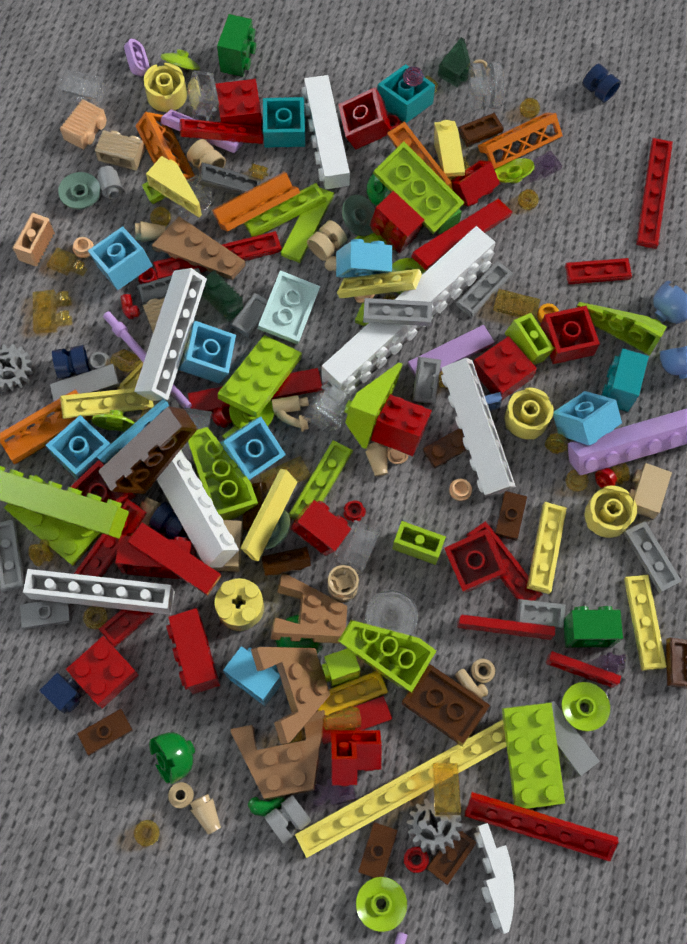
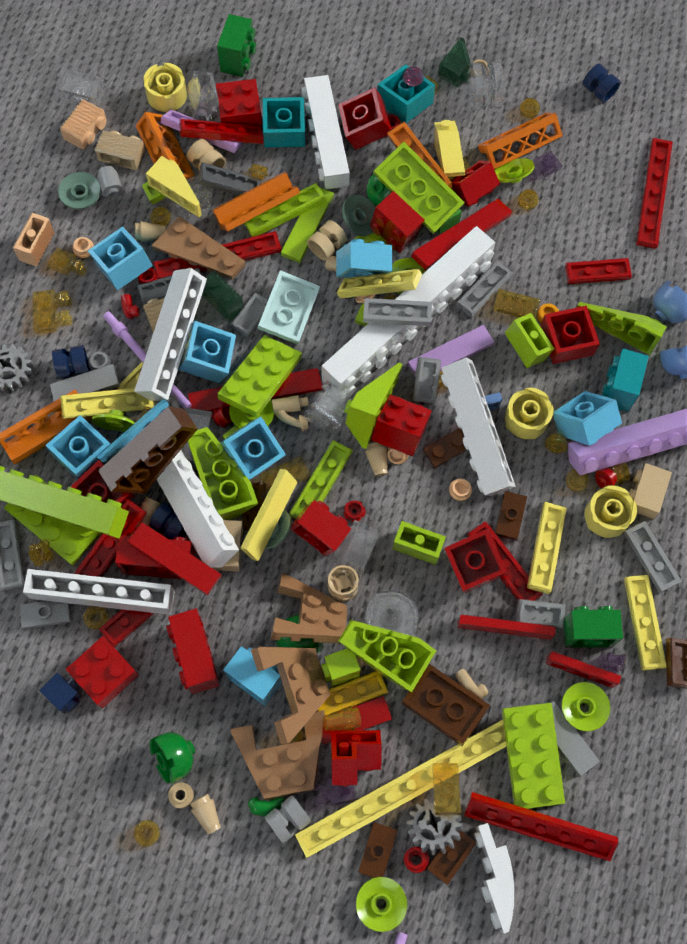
(105, 732): reddish brown plate -> none
(125, 360): clear yellow plate -> none
(136, 57): lavender plate -> none
(180, 59): lime dish -> none
(230, 594): light yellow brick -> none
(286, 561): reddish brown plate -> none
(480, 129): reddish brown plate -> none
(486, 664): tan plate -> none
(504, 368): red brick -> none

